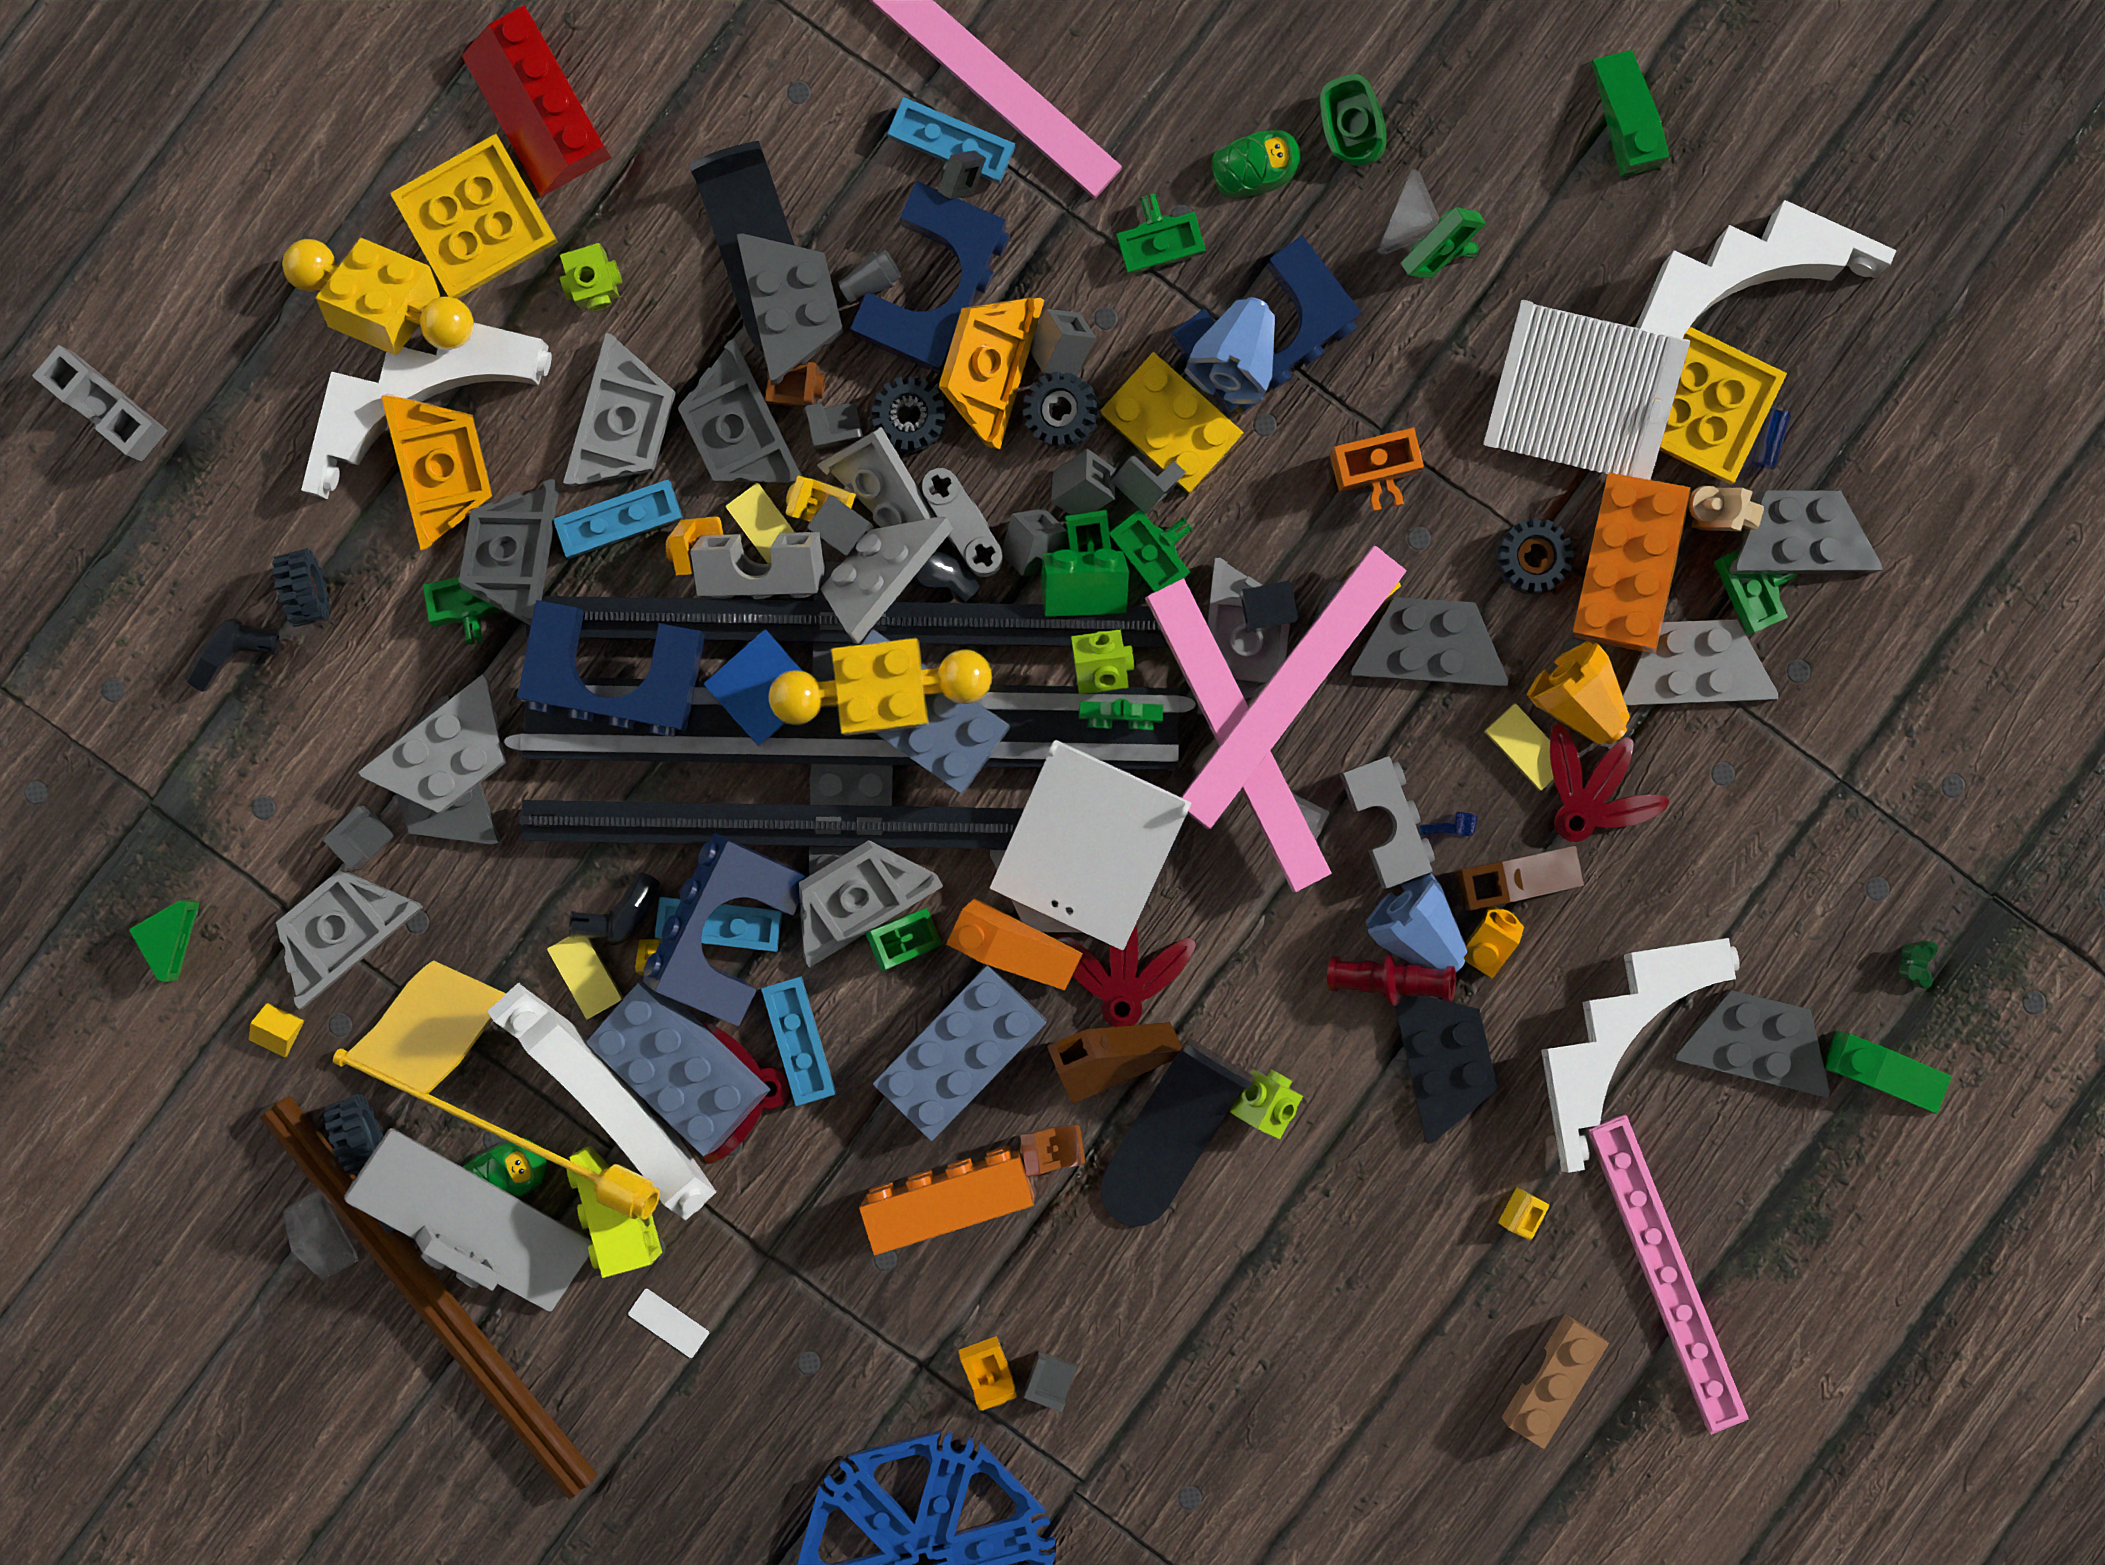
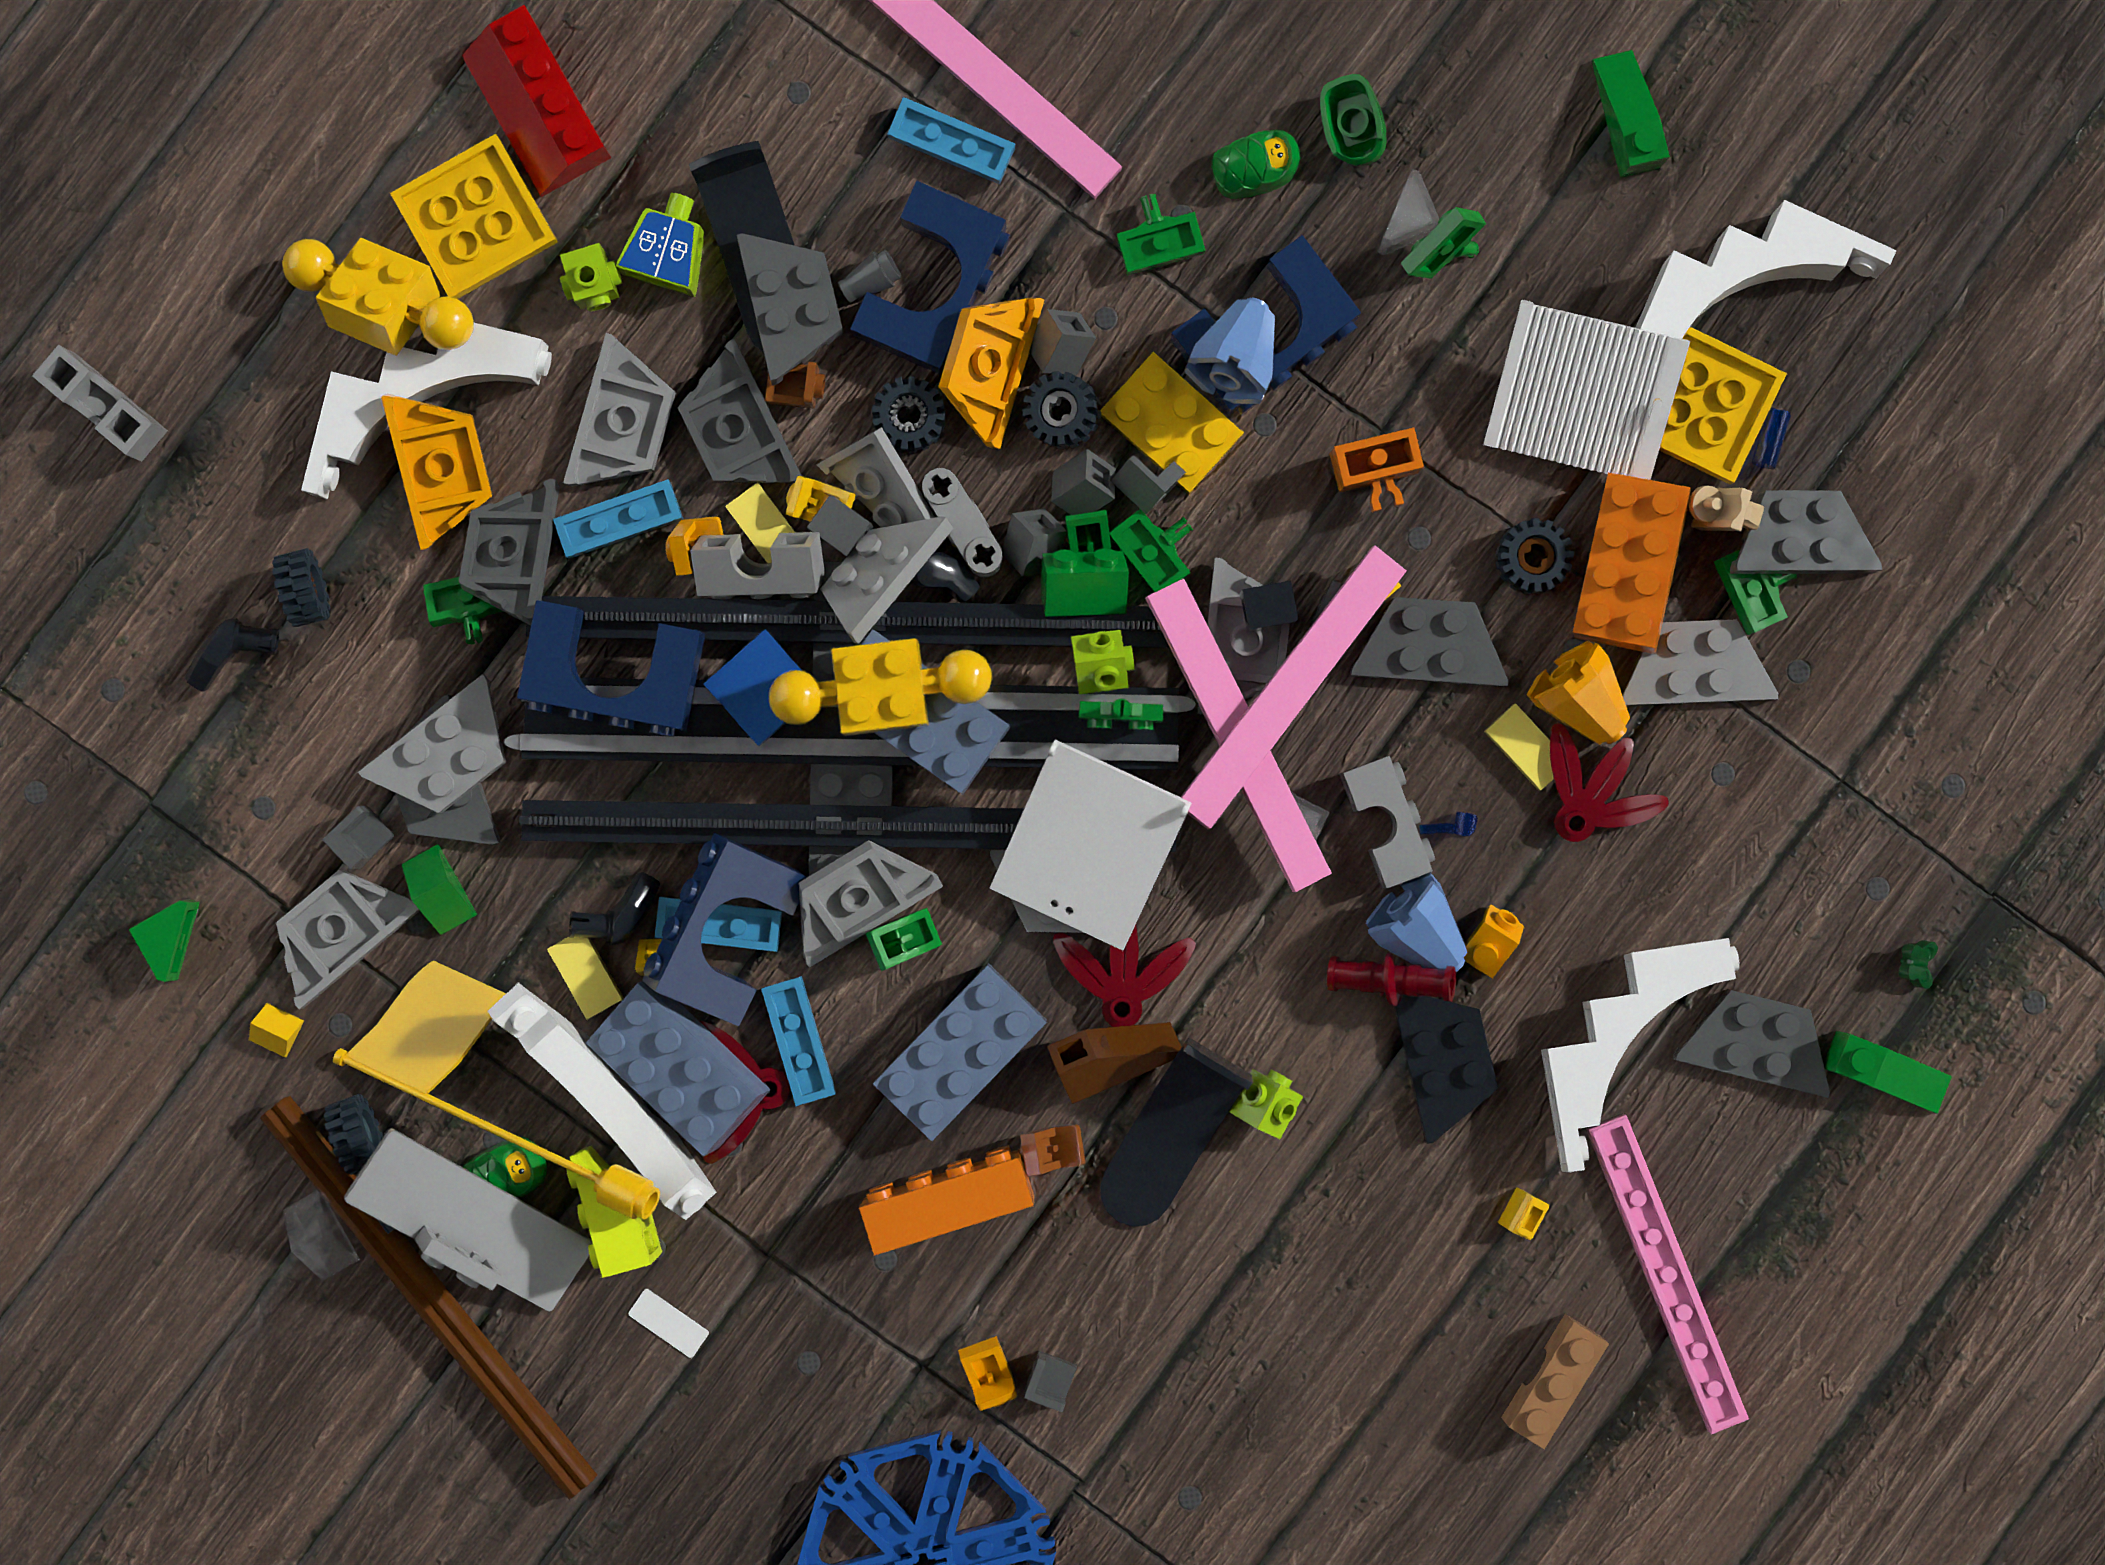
(437, 890): none -> green slope
(665, 248): none -> torso
(834, 425): dark grey panel -> none
(961, 174): pearl dark grey plate -> none
(1012, 945): orange slope -> none
(1519, 878): slope -> none

